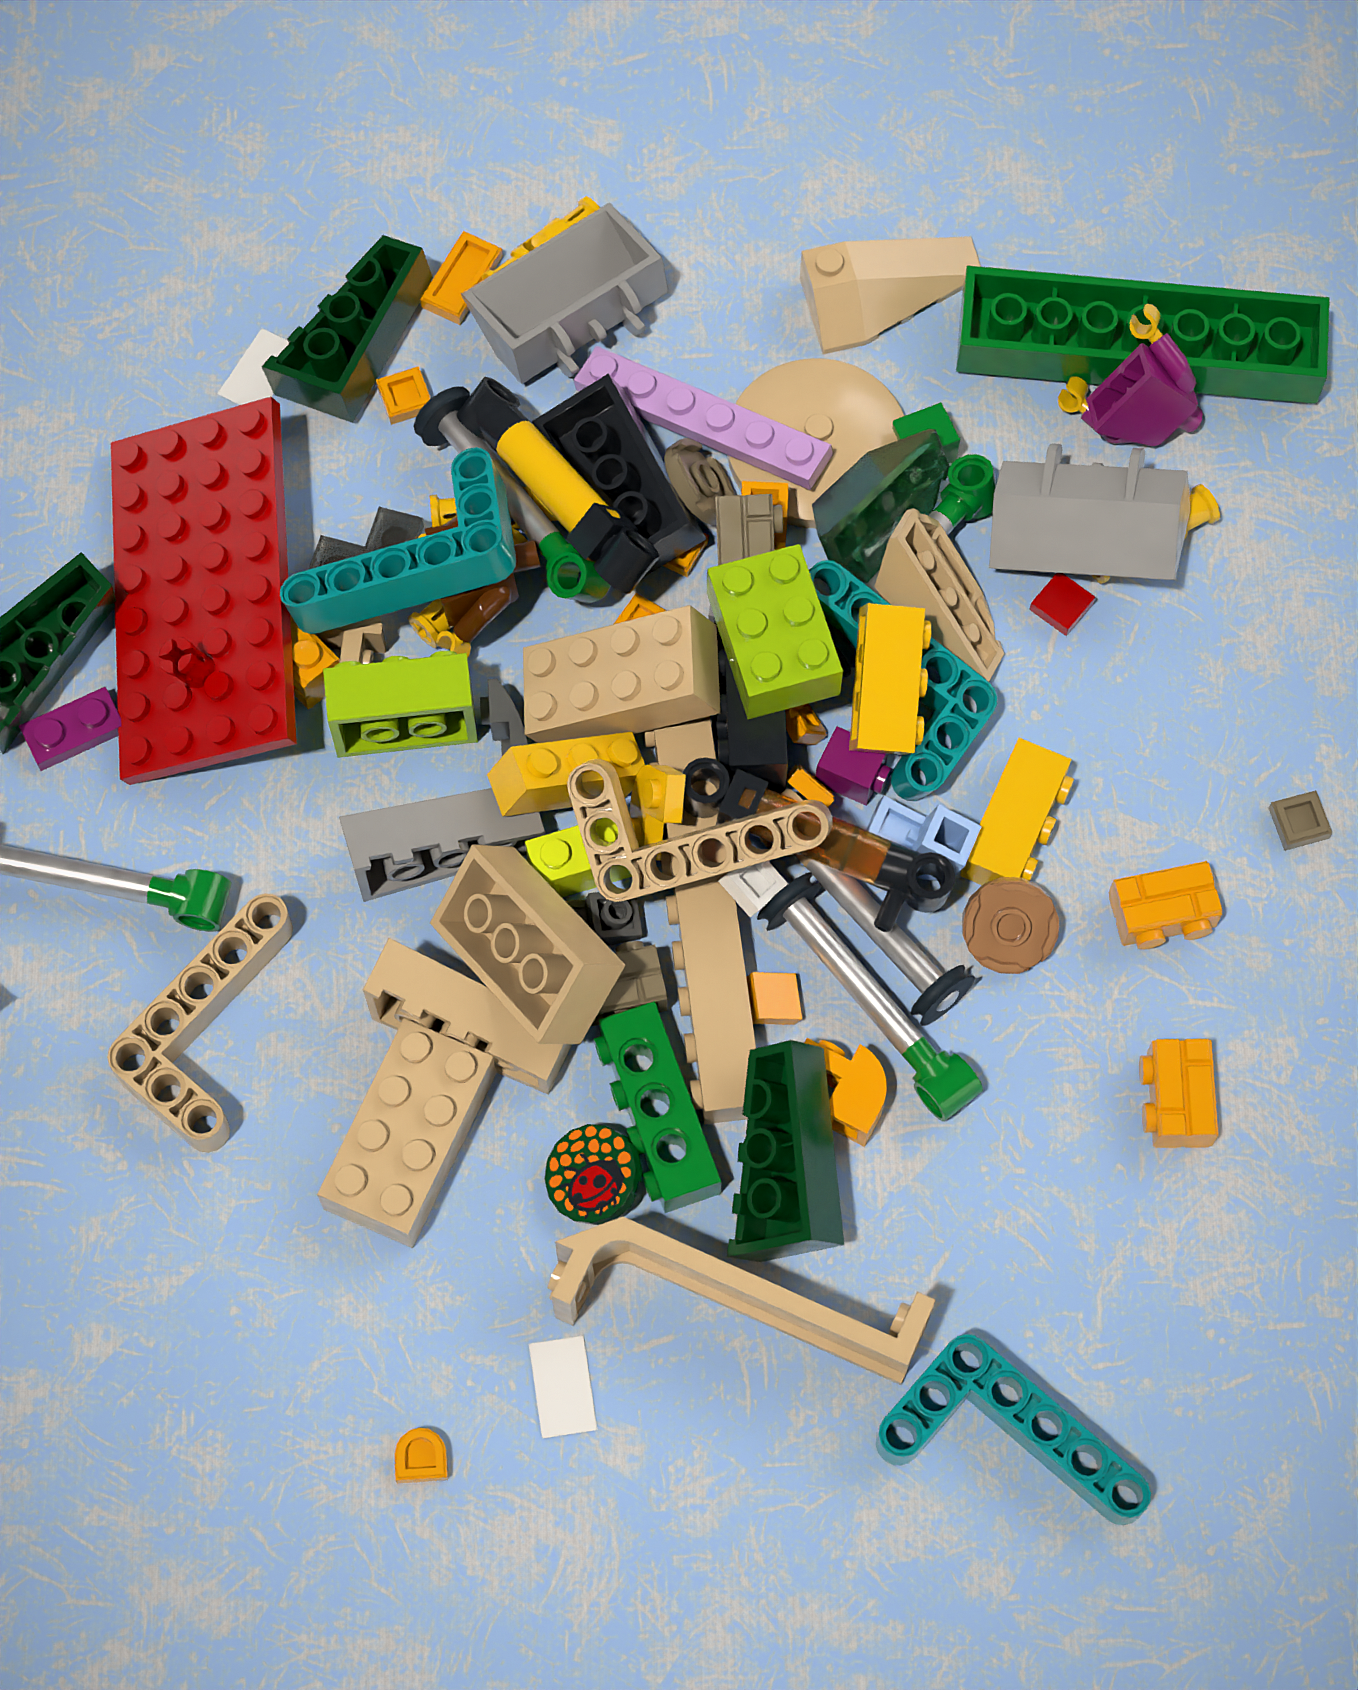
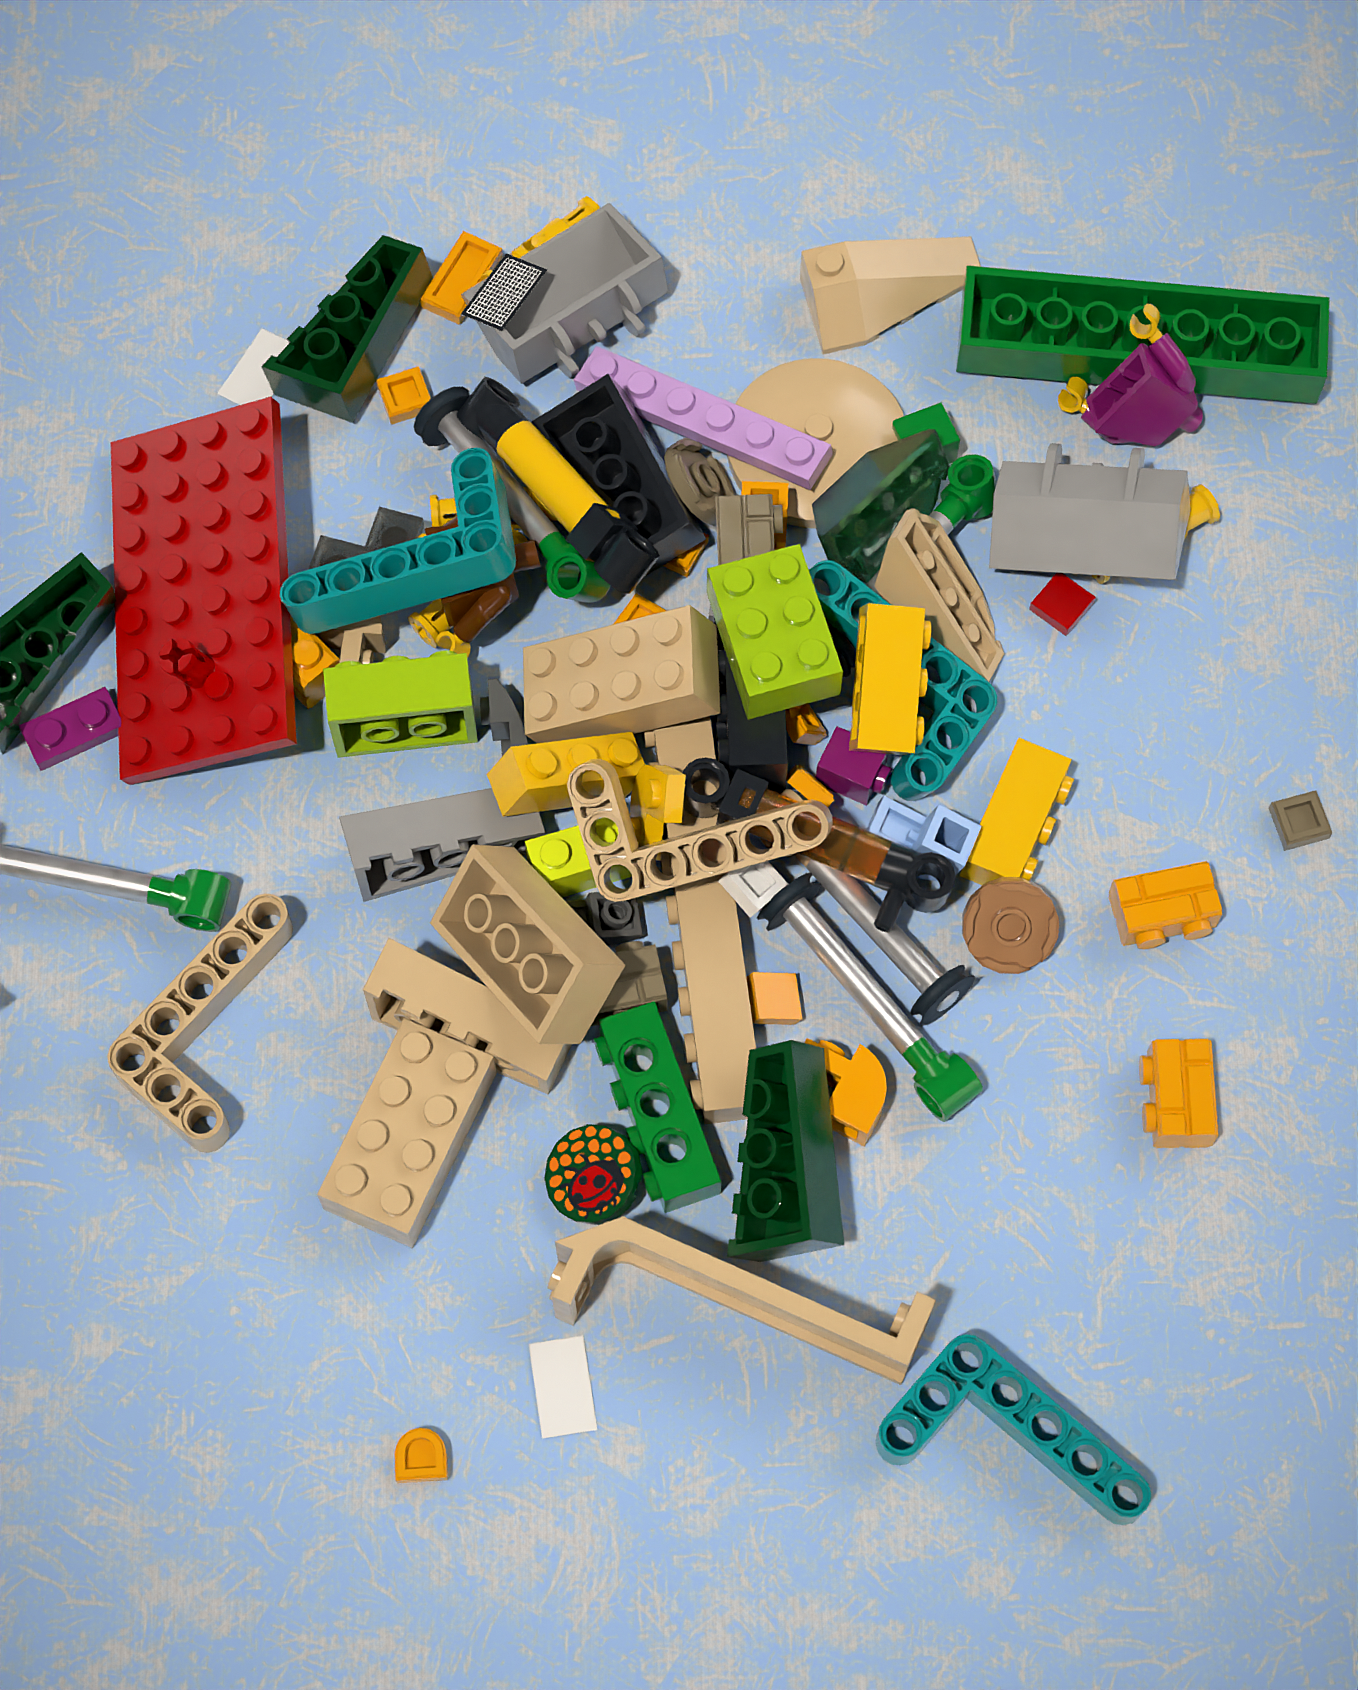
(504, 292): none -> black sticker

